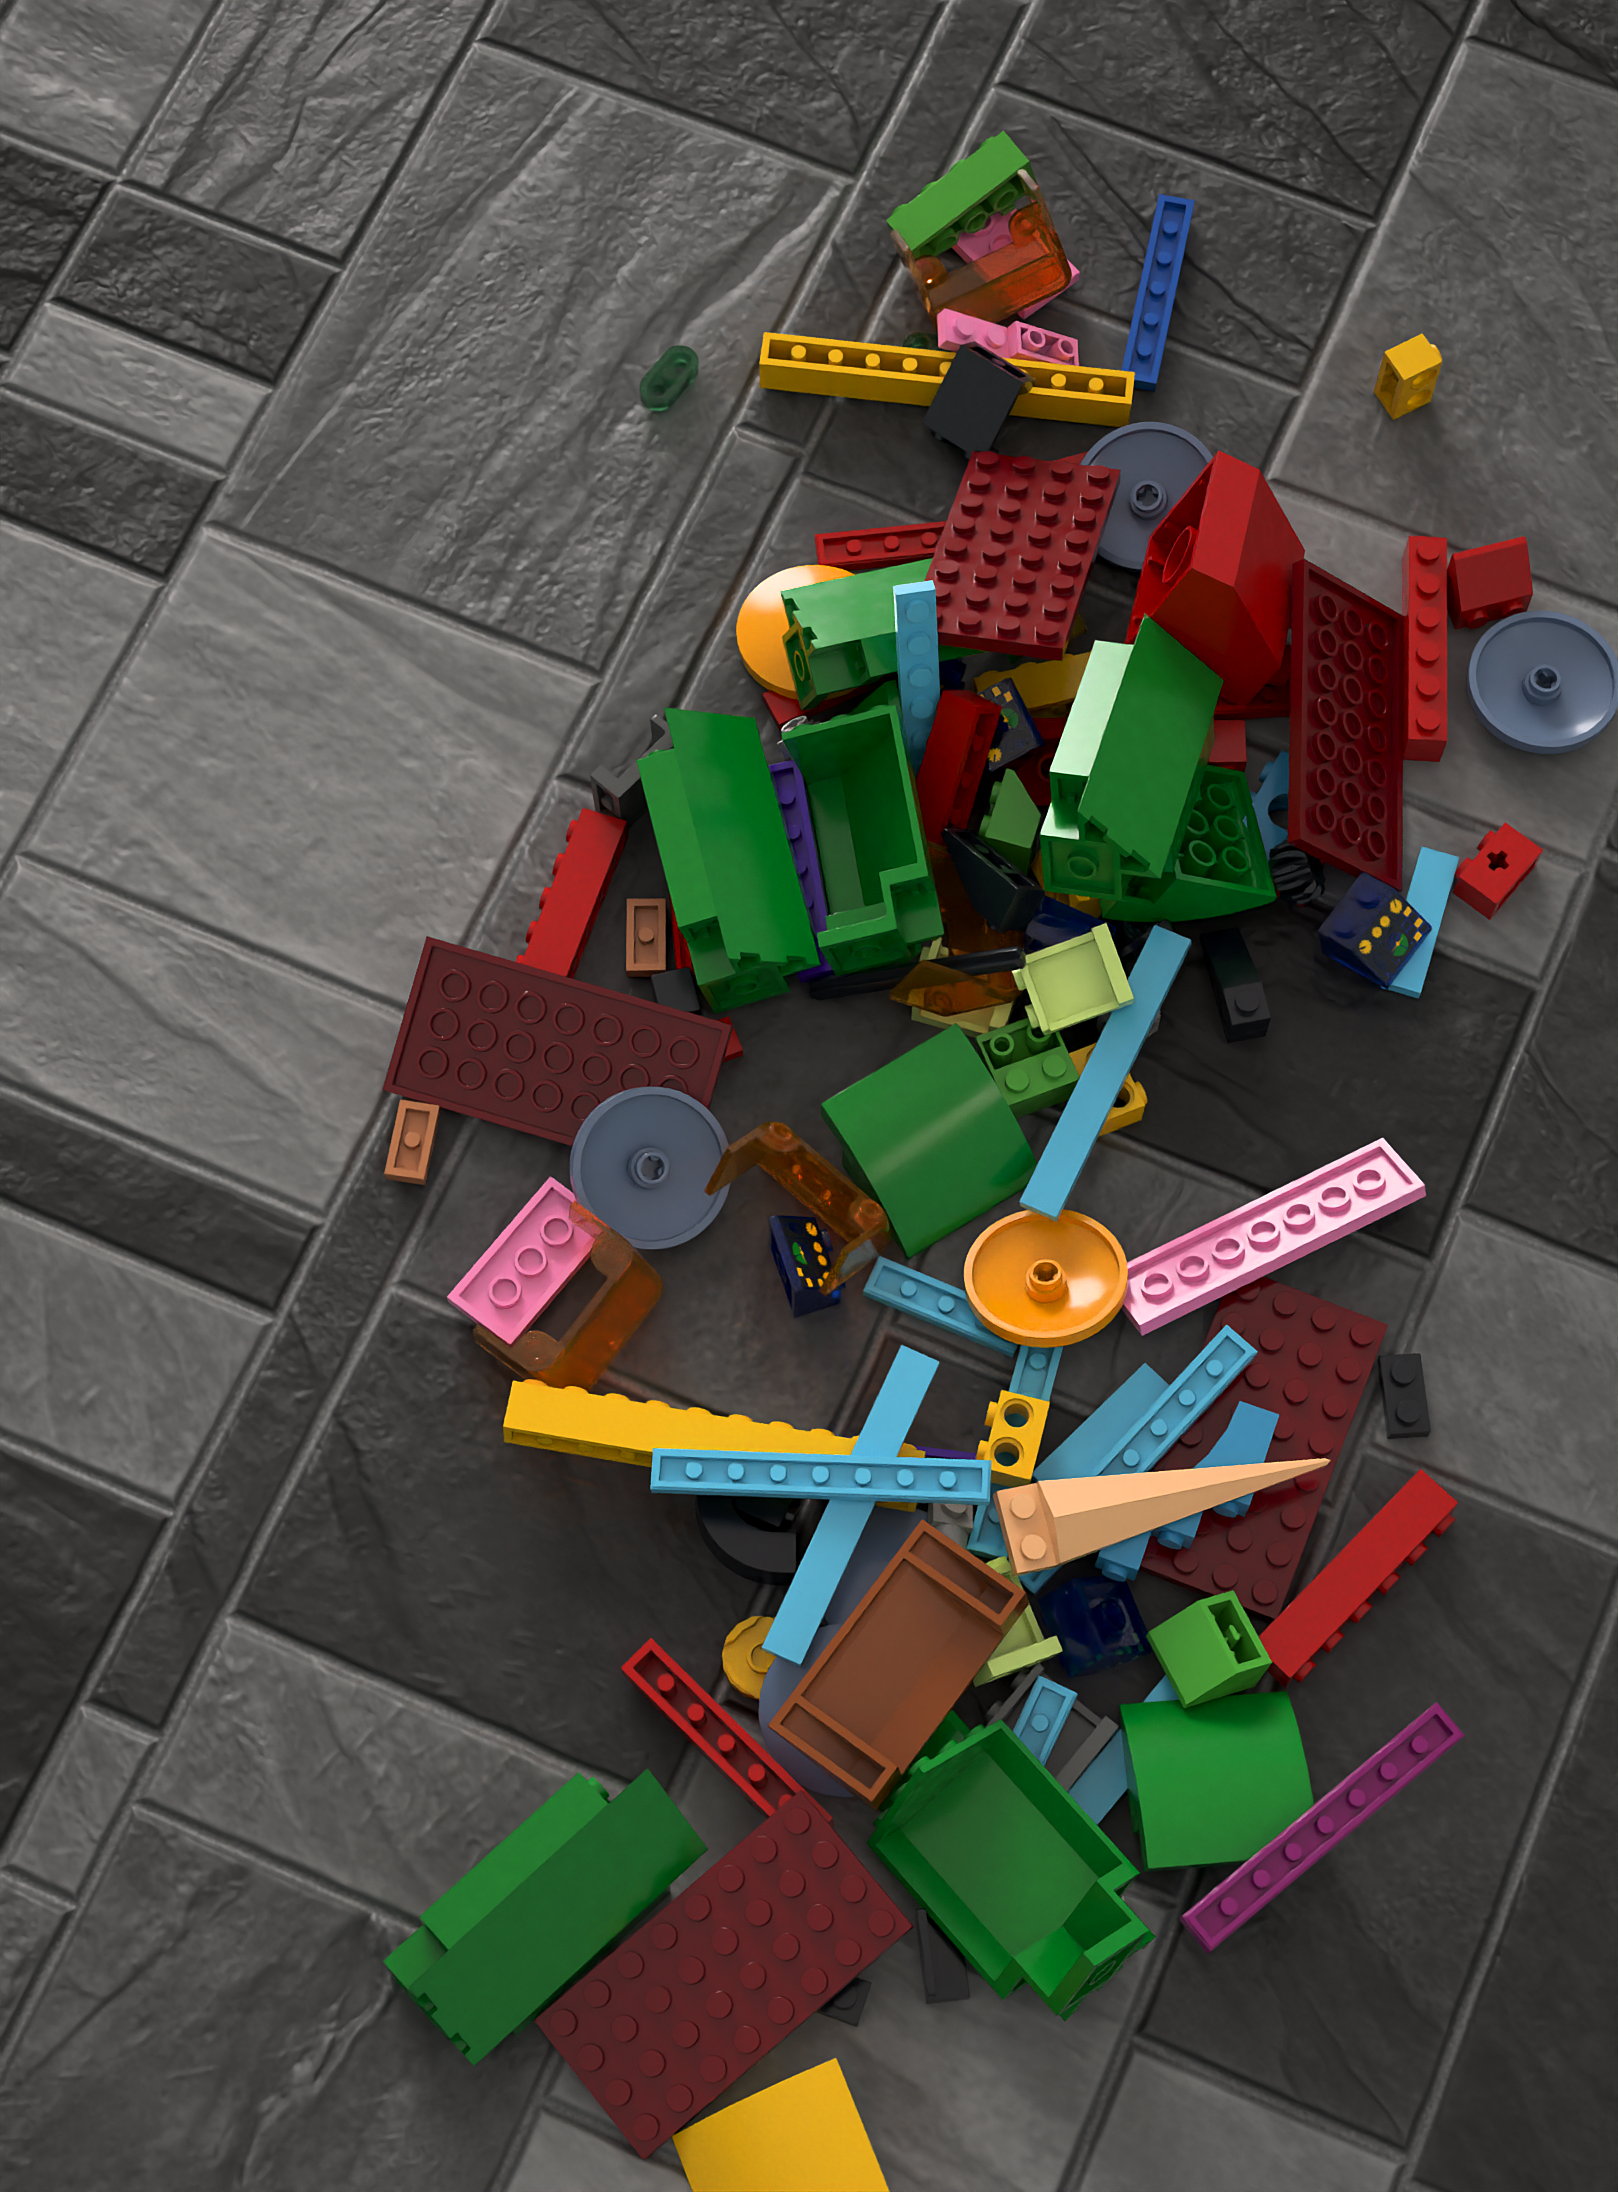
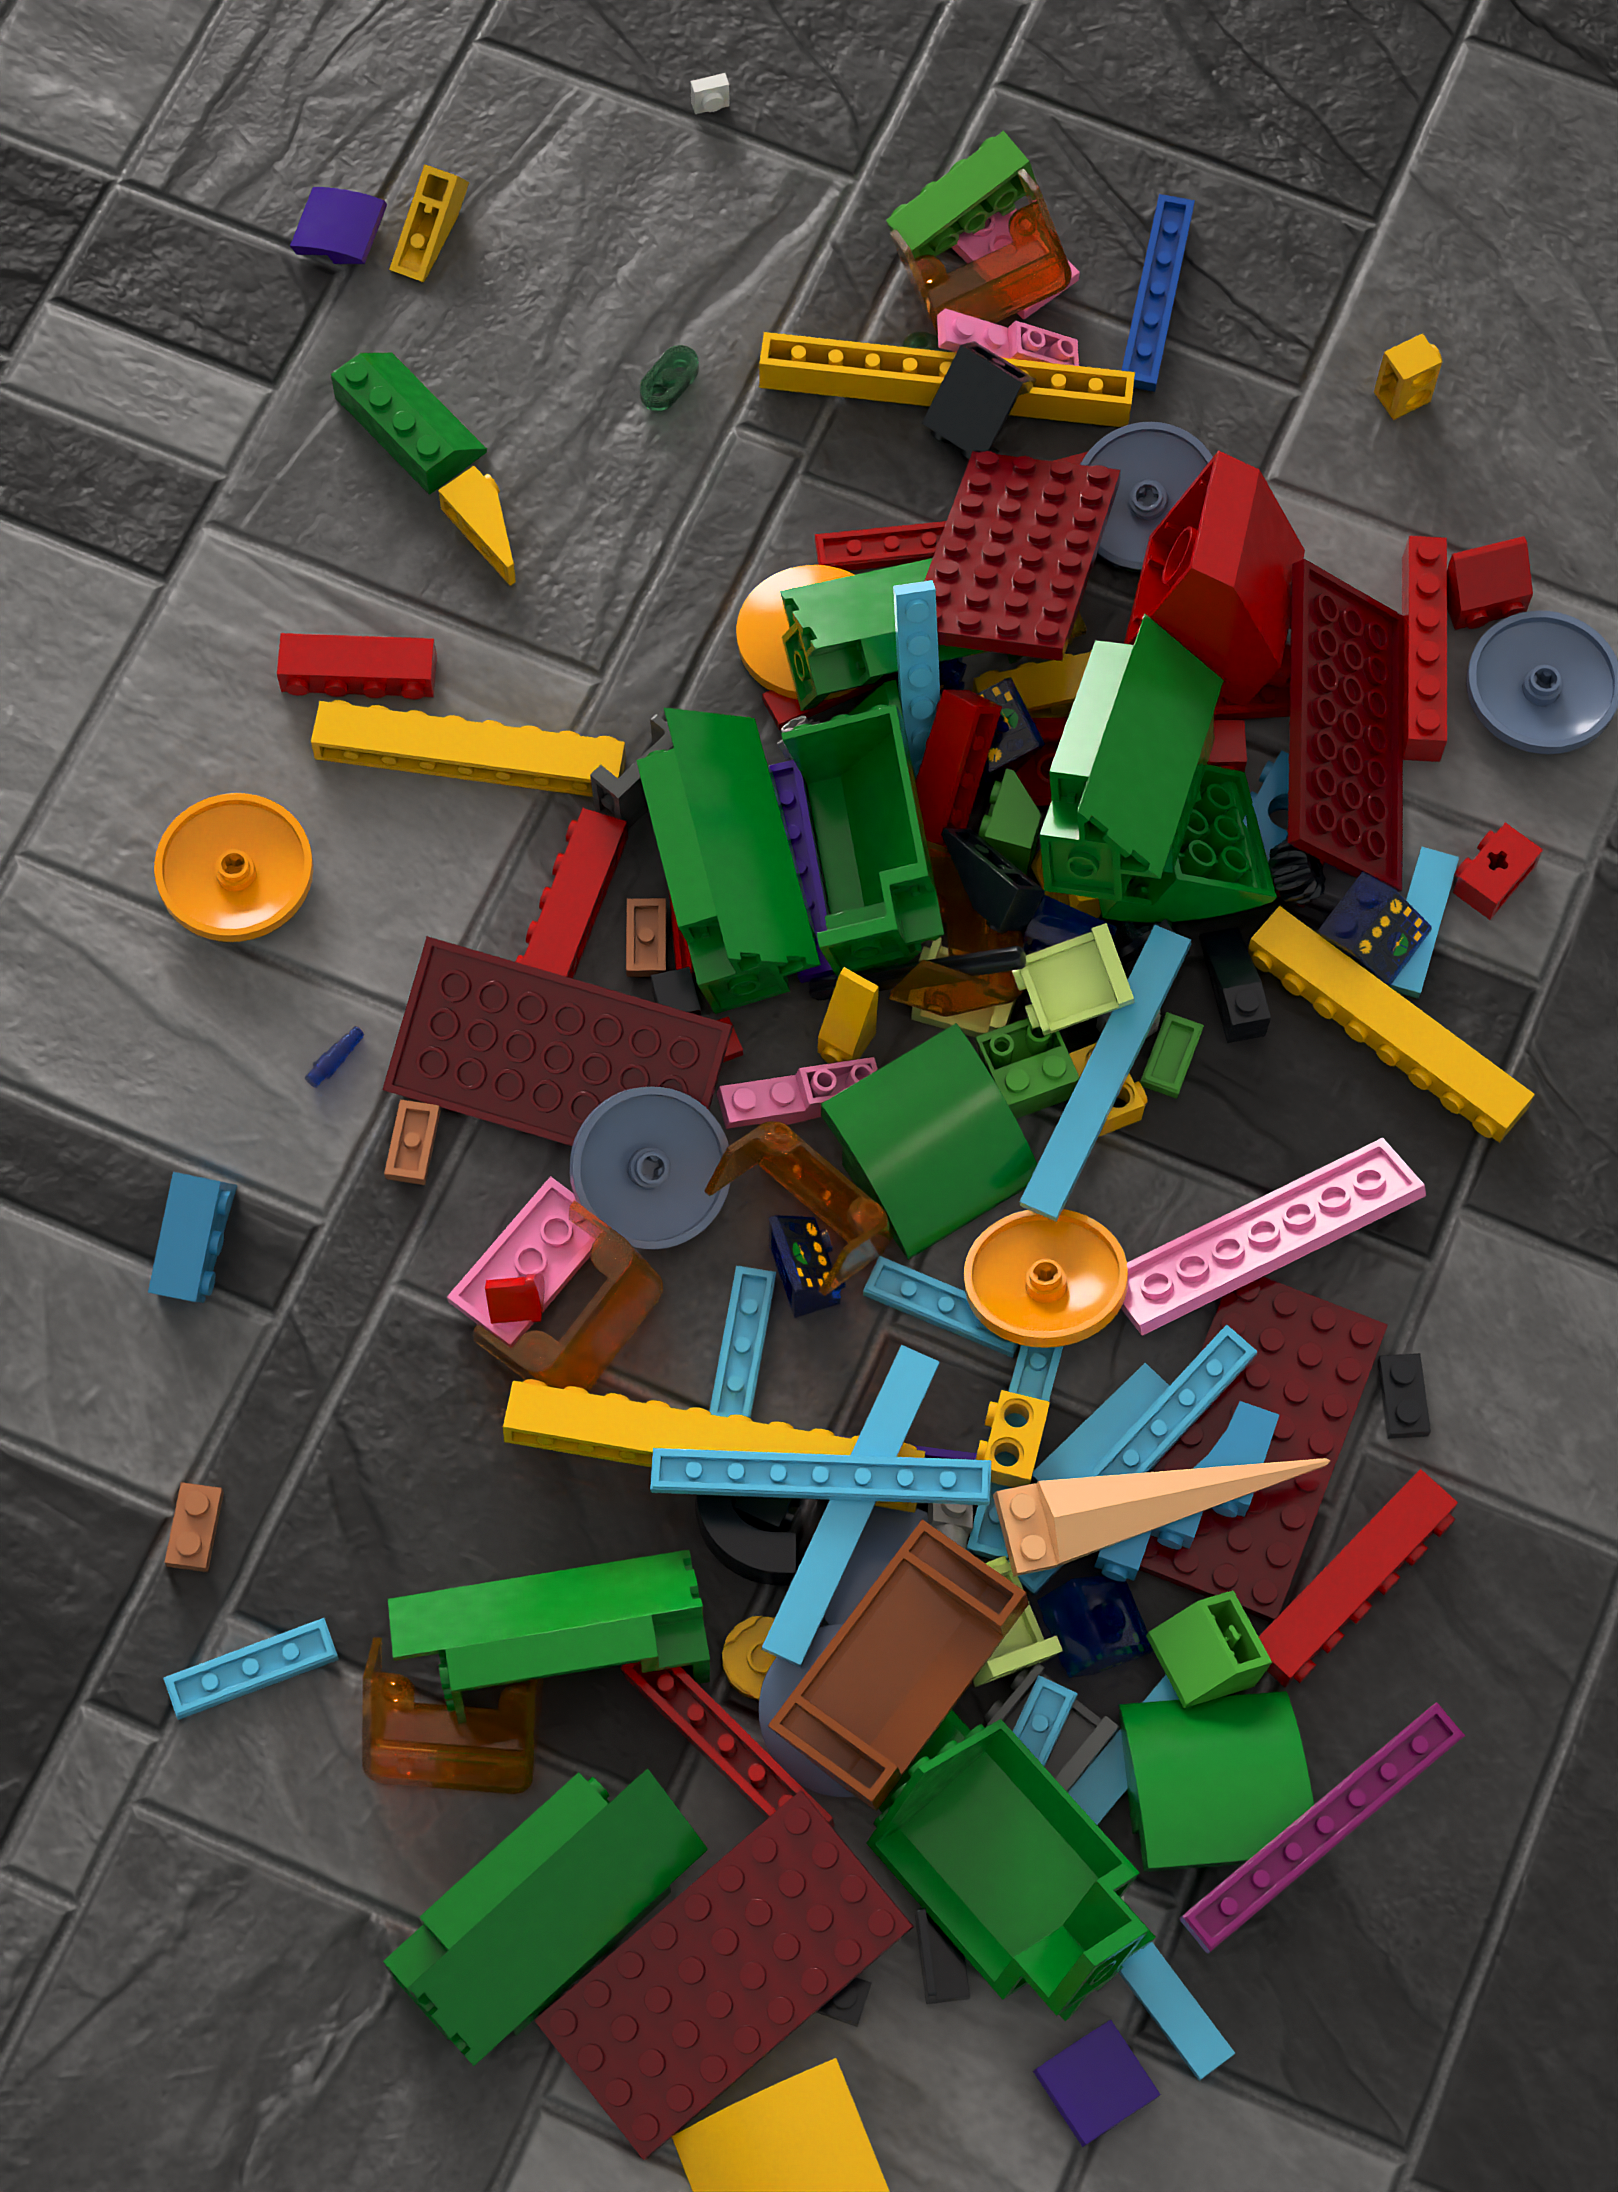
(191, 1237): none -> dark azure wedge
(194, 1527): none -> nougat plate
(233, 867): none -> light orange dish
(251, 1668): none -> medium azure tile
(334, 1057): none -> clear blue animal
(338, 225): none -> dark purple slope
(357, 665): none -> red brick
(405, 418): none -> green slope
(428, 222): none -> yellow slope
(429, 1748): none -> clear orange windscreen
(462, 748): none -> yellow brick
(475, 509): none -> yellow slope
(515, 1298): none -> red tile
(557, 1624): none -> green panel
(710, 93): none -> white plate
(743, 1342): none -> medium azure tile
(790, 1097): none -> bright pink slope
(849, 1019): none -> yellow slope
(1096, 2083): none -> dark purple slope
(1171, 1055): none -> bright green tile
(1175, 2011): none -> medium azure tile
(1389, 1025): none -> yellow brick

